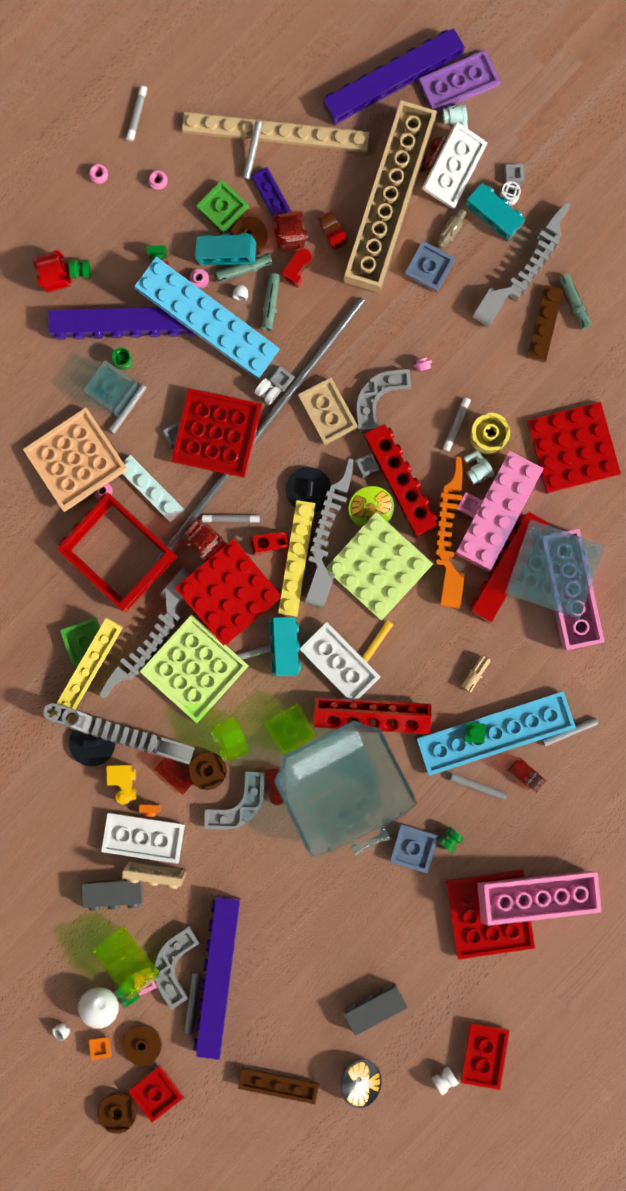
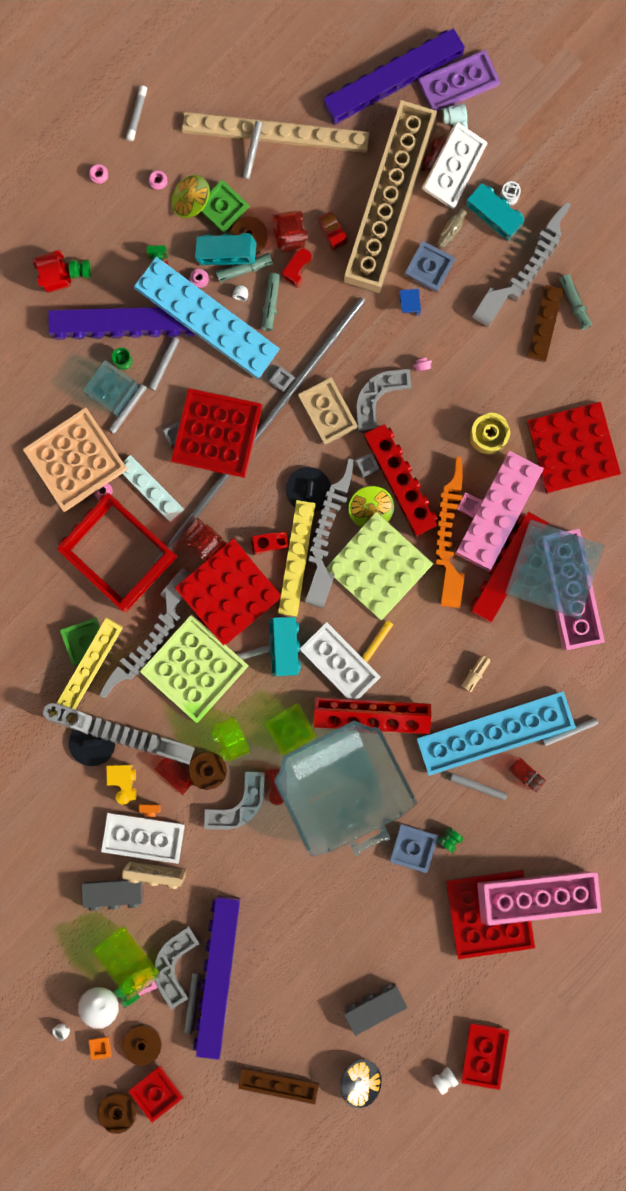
(164, 363): none -> light grey bar
(190, 196): none -> shield
(231, 518): light grey bar -> none
(267, 391): white wheel -> none
(270, 192): dark purple tile -> none
(410, 301): none -> blue panel
(456, 424): light grey bar -> none
(474, 732): green plate -> none
(480, 471): light aqua piece -> none
(514, 173): light grey tile -> none

